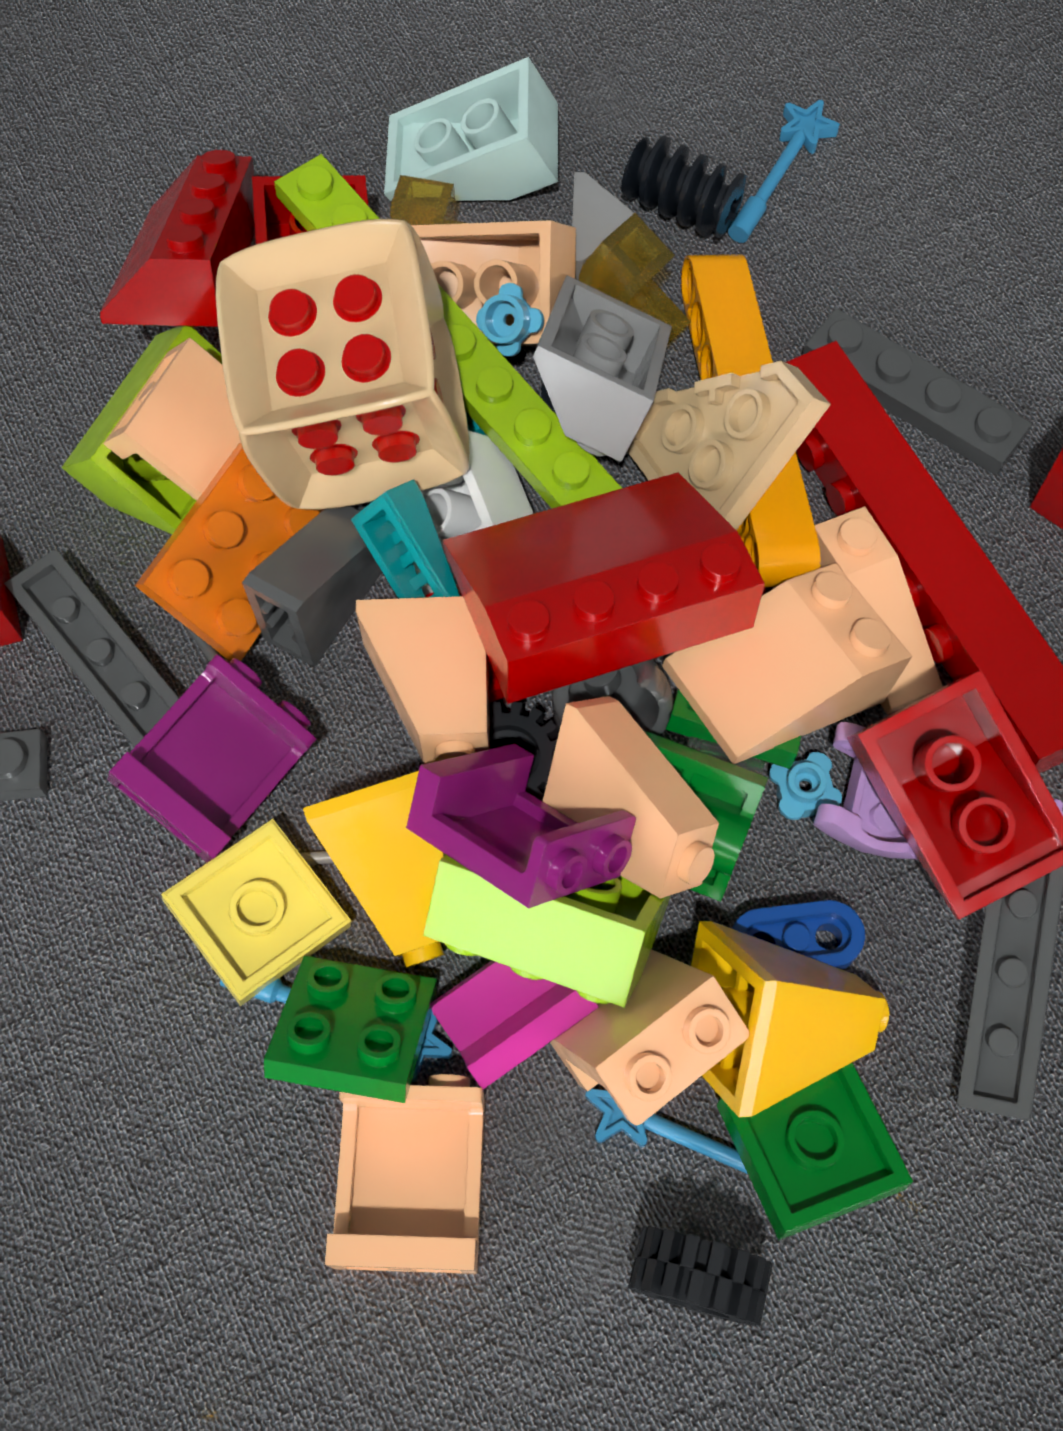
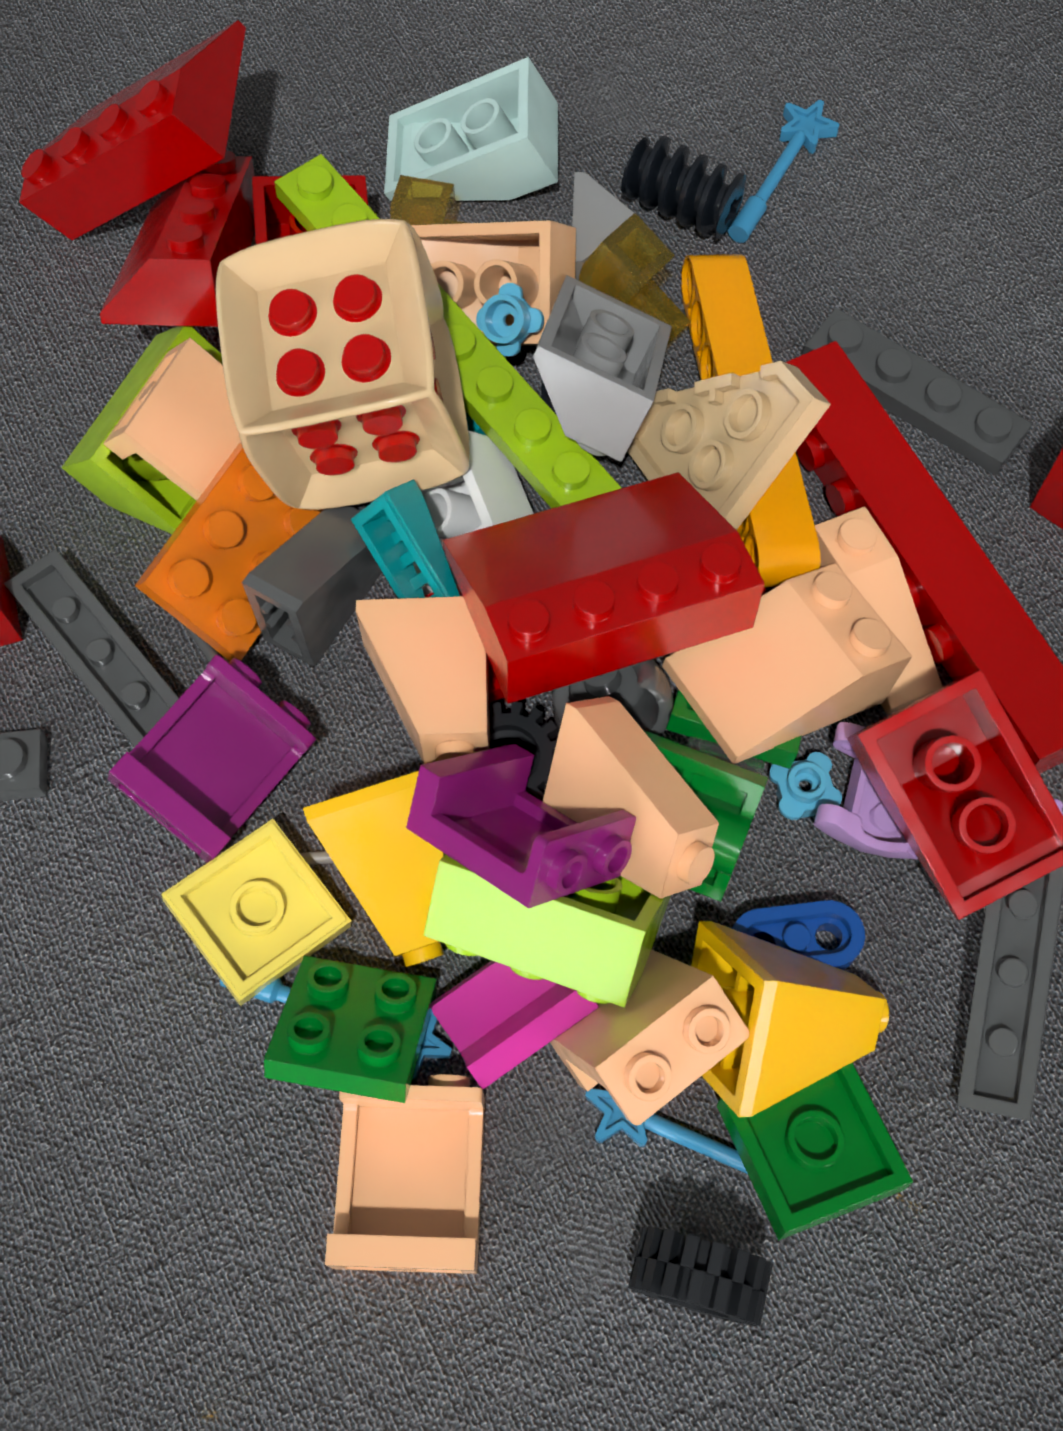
(138, 139): none -> red slope

